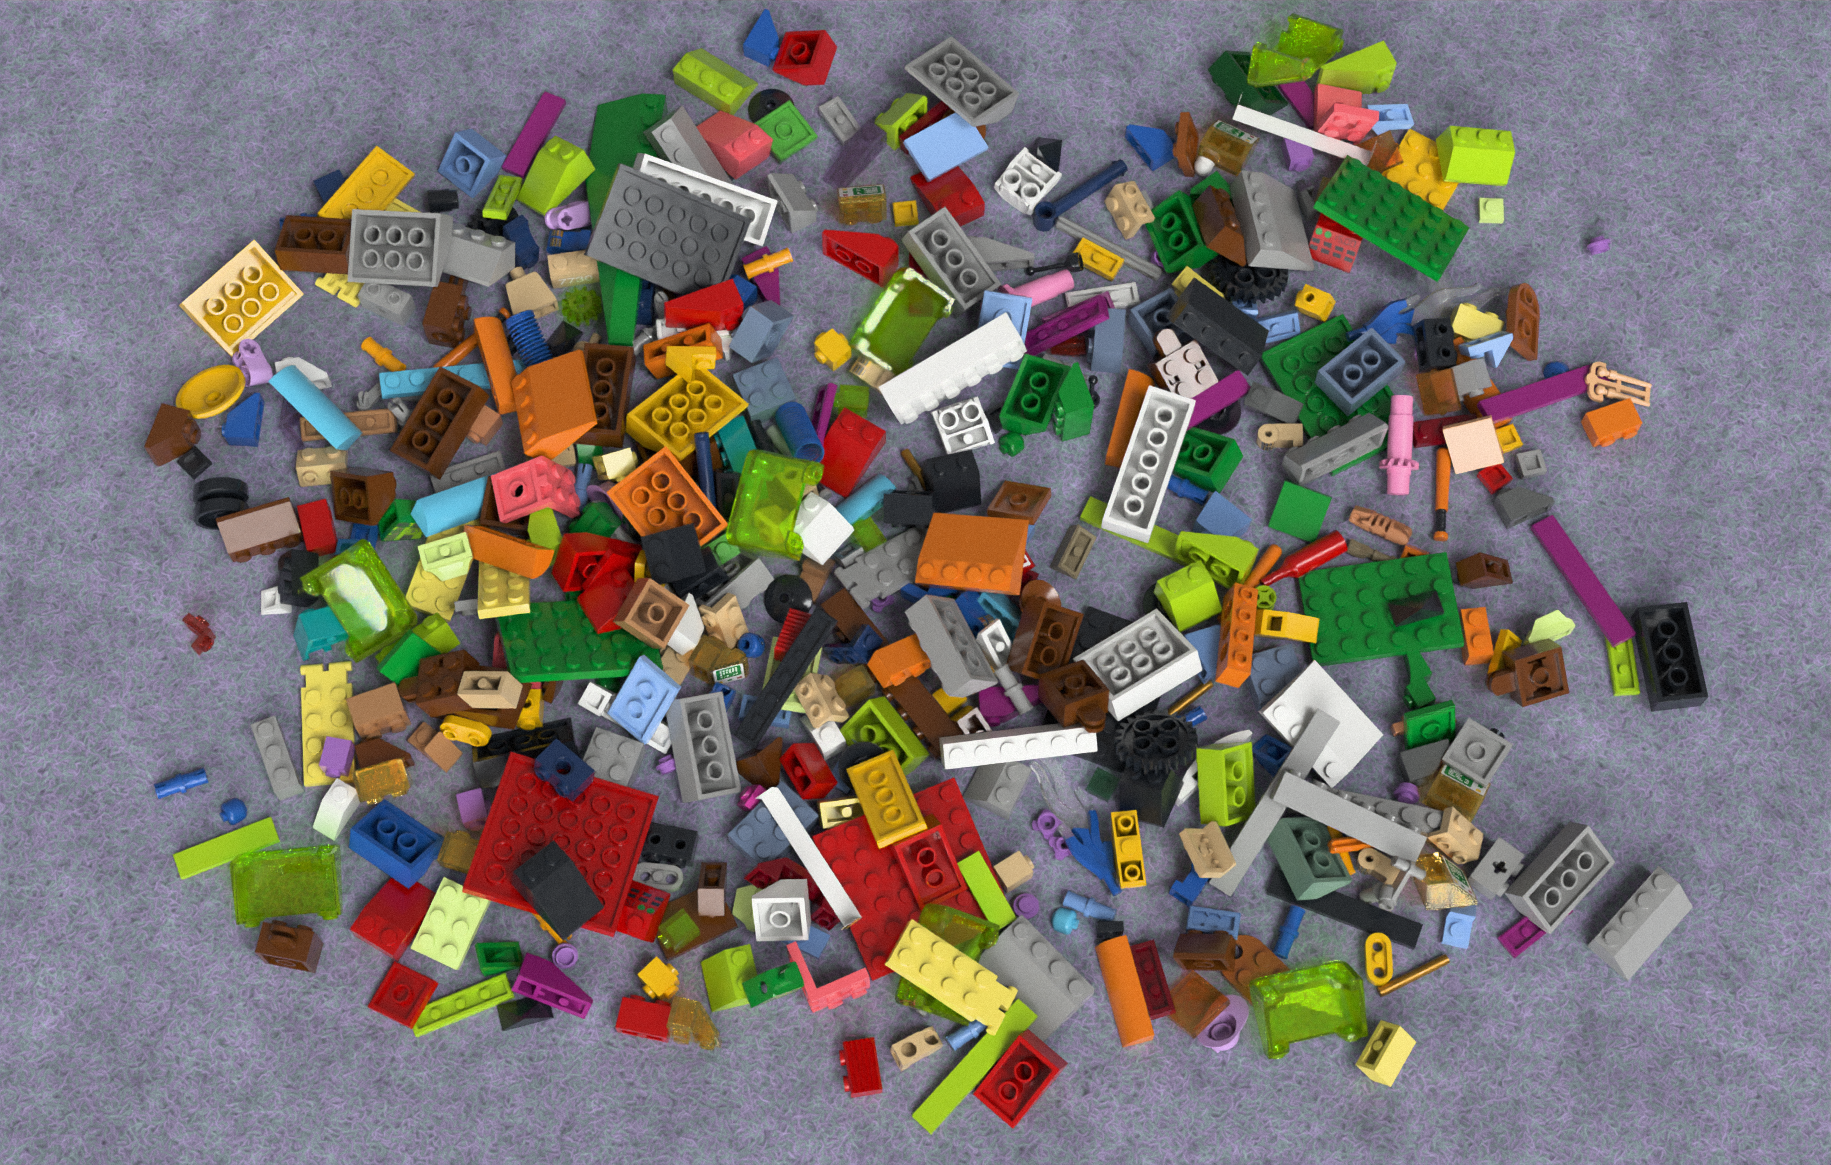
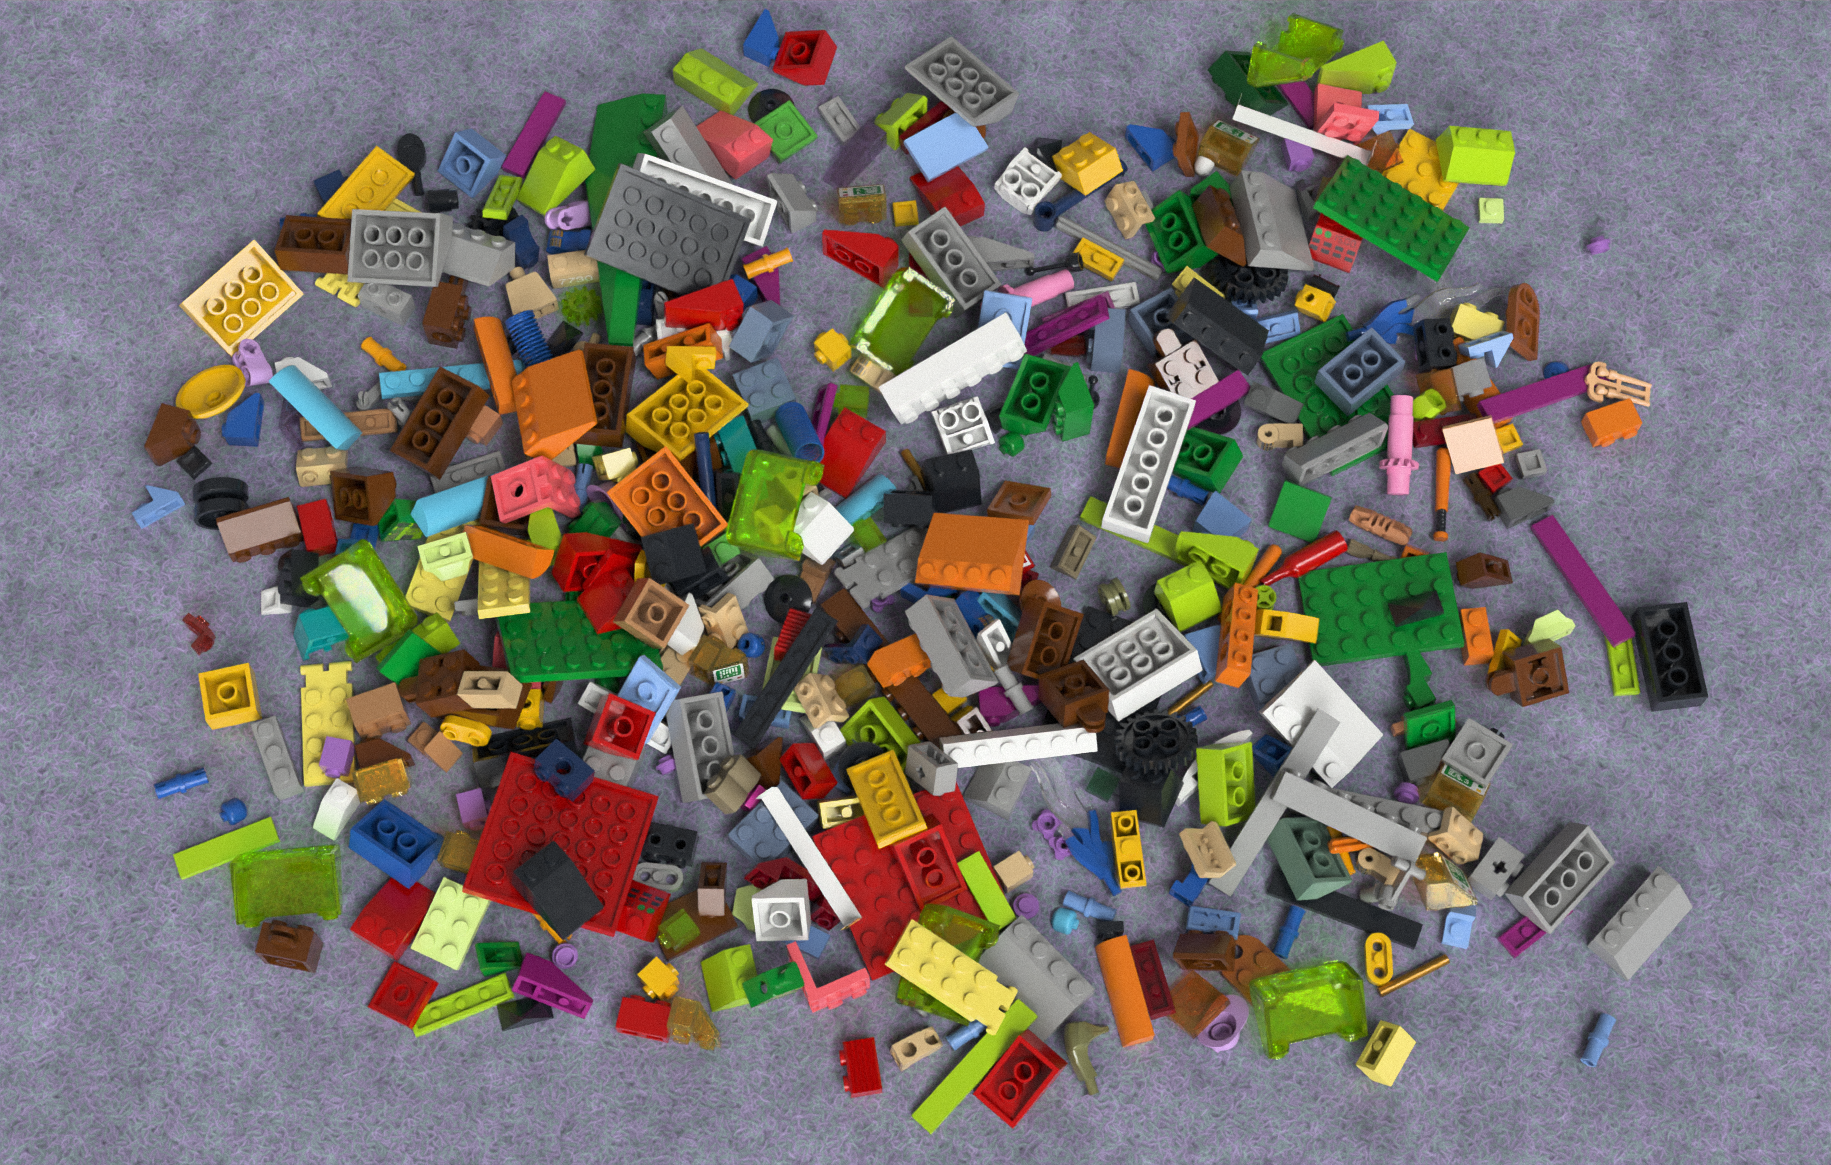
(163, 503): none -> medium blue slope
(230, 696): none -> yellow brick
(413, 156): none -> black piece
(466, 346): orange piece -> none
(619, 727): none -> red slope
(732, 783): none -> dark tan brick
(931, 768): none -> light grey brick
(1076, 1041): none -> olive animal
(1087, 163): none -> yellow brick
(1114, 596): none -> olive wheel
(1324, 285): none -> black pin
(1428, 405): none -> lime rock
(1482, 497): none -> dark brown pin
(1598, 1040): none -> medium blue pin

